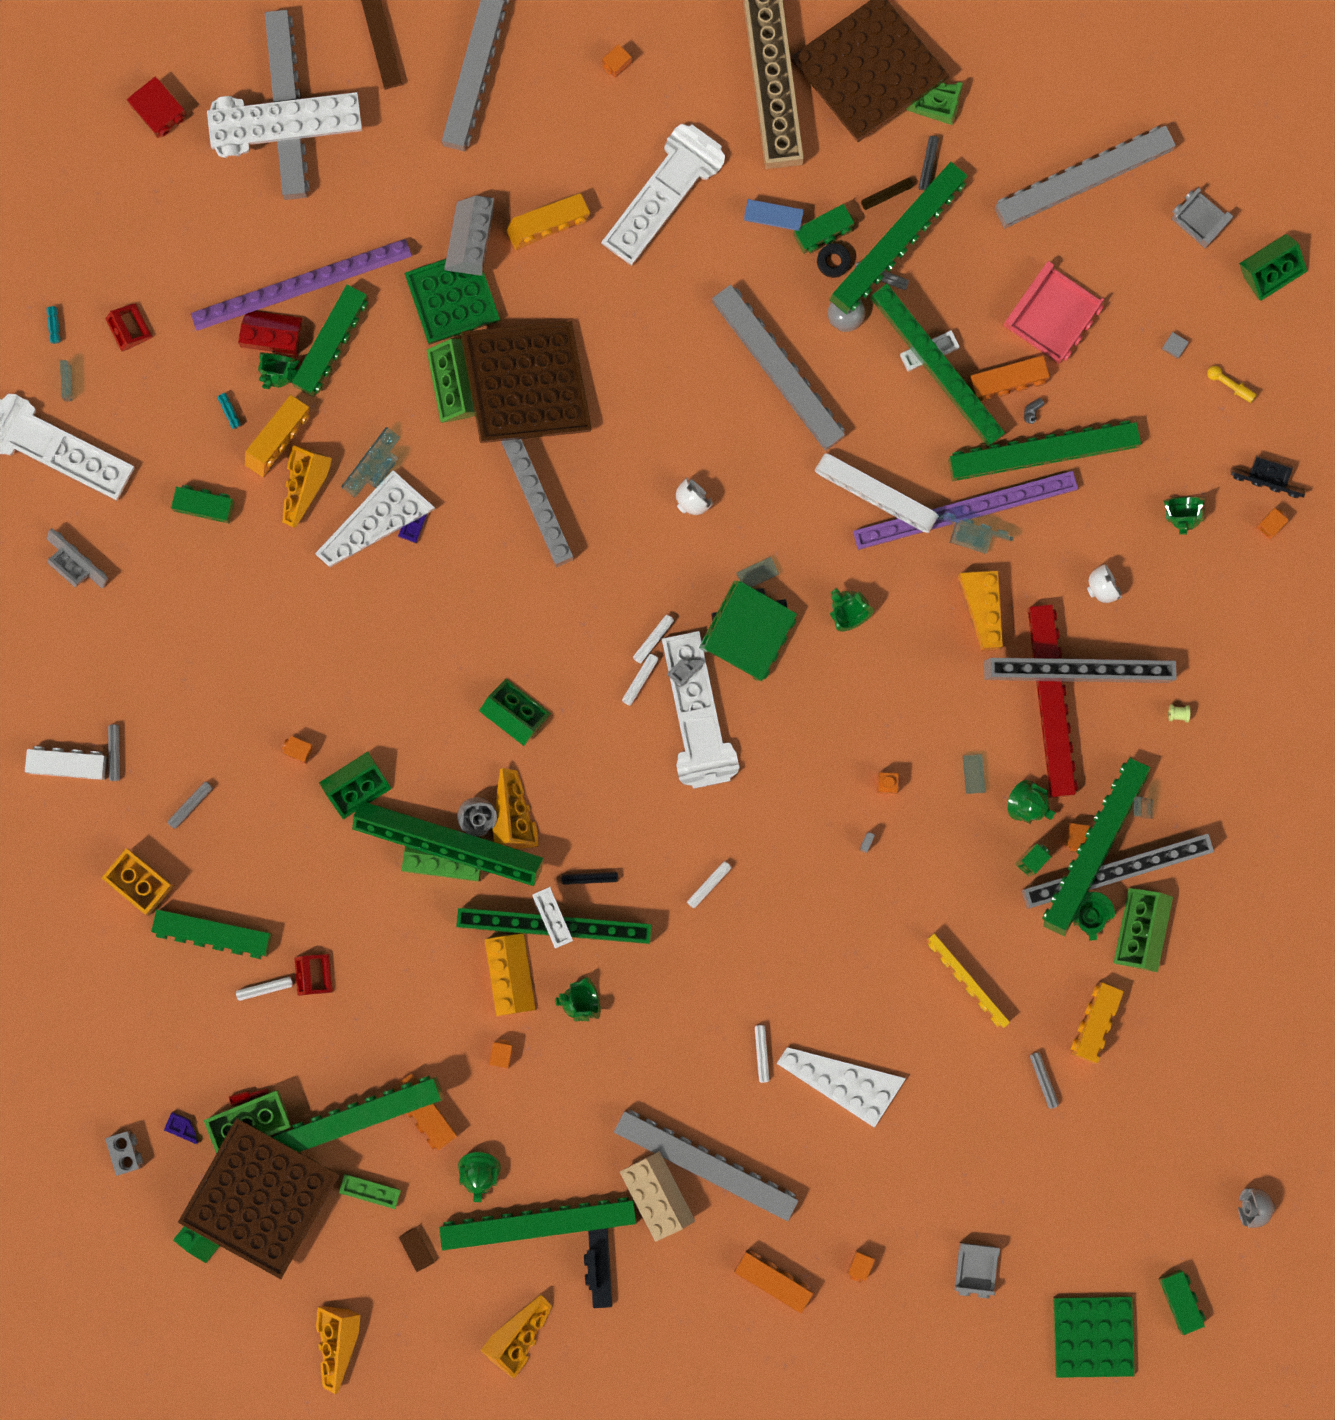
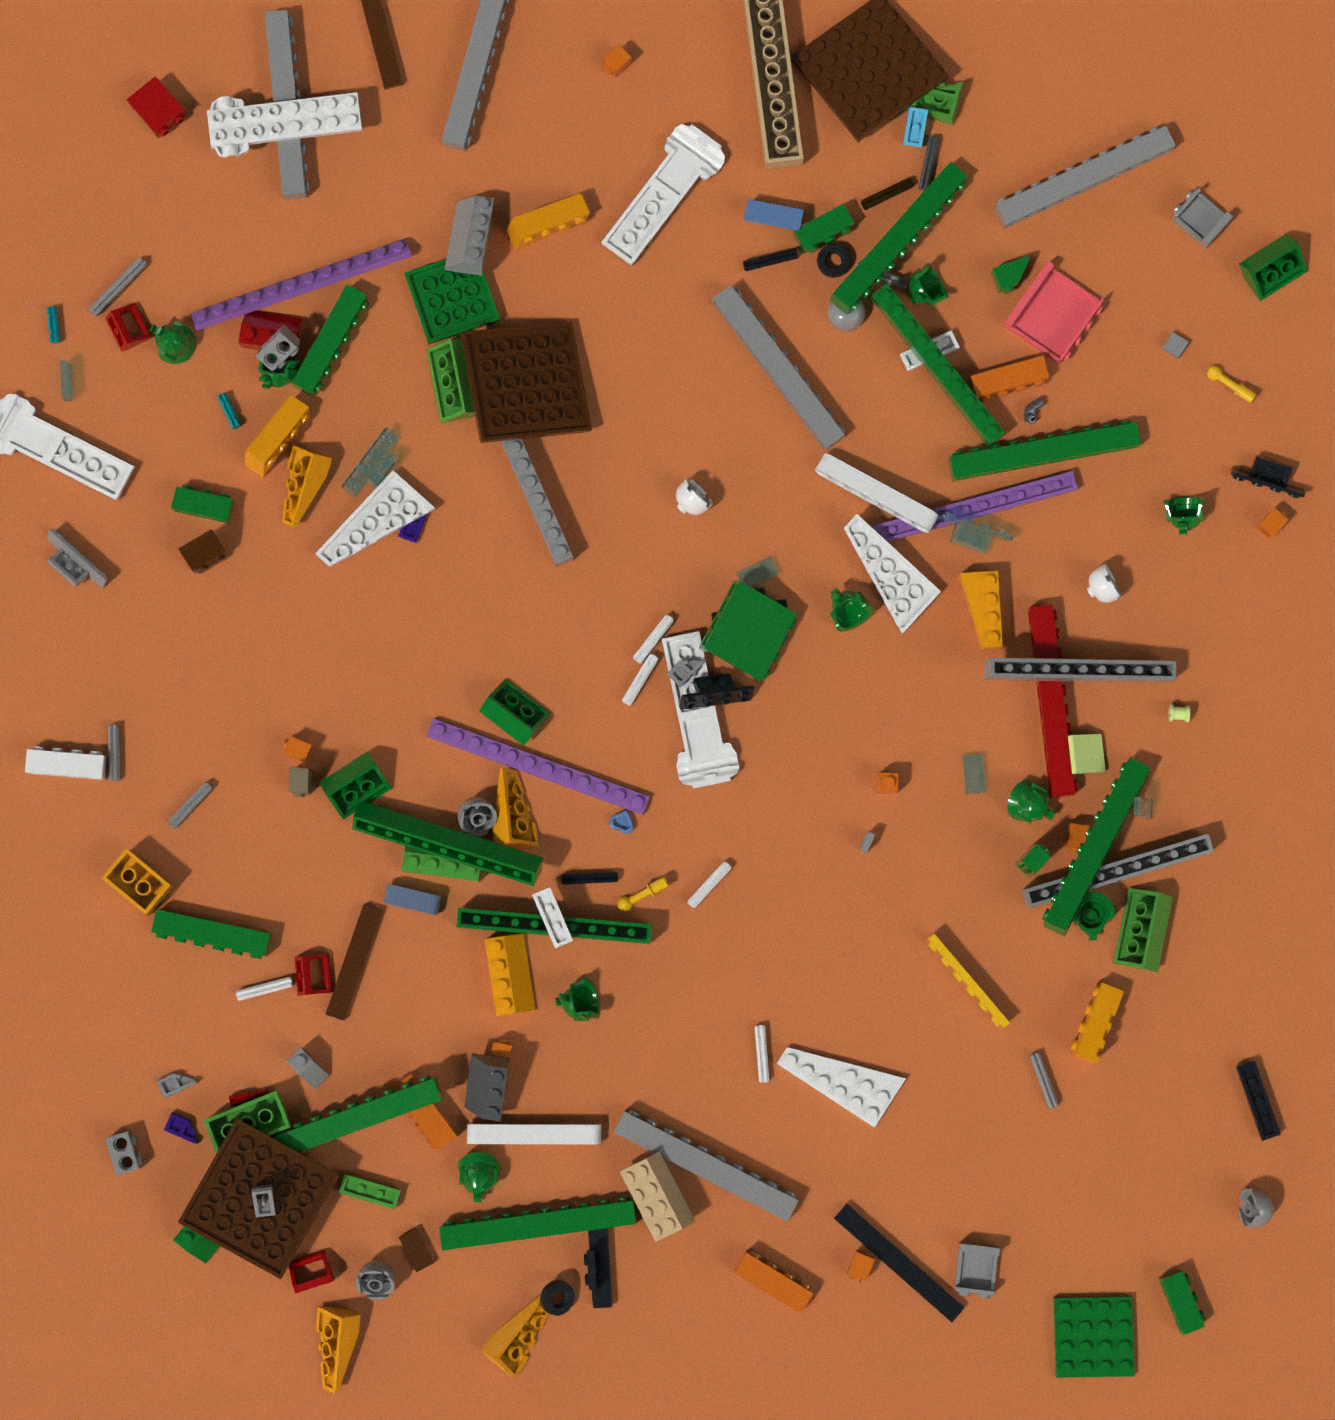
(98, 306): none -> light grey axle
(174, 342): none -> green helmet
(174, 1083): none -> light grey tile
(203, 552): none -> reddish brown slope
(263, 1200): none -> light grey slope
(275, 346): none -> light grey brick
(299, 1287): none -> red tile
(300, 781): none -> dark tan slope
(307, 1067): none -> light grey slope
(353, 962): none -> reddish brown tile
(376, 1280): none -> light grey cylinder
(412, 899): none -> sand blue beam
(487, 1086): none -> dark grey slope
(533, 1133): none -> white beam
(538, 766): none -> medium lavender plate
(564, 1305): none -> black tyre
(621, 822): none -> medium blue tile
(625, 903): none -> yellow pin
(715, 691): none -> black bracket
(770, 259): none -> black axle
(896, 579): none -> white wing
(899, 1263): none -> black tile
(915, 127): none -> medium azure plate
(926, 286): none -> green helmet
(1009, 274): none -> green slope
(1086, 753): none -> yellowish green tile
(1258, 1100): none -> black plate

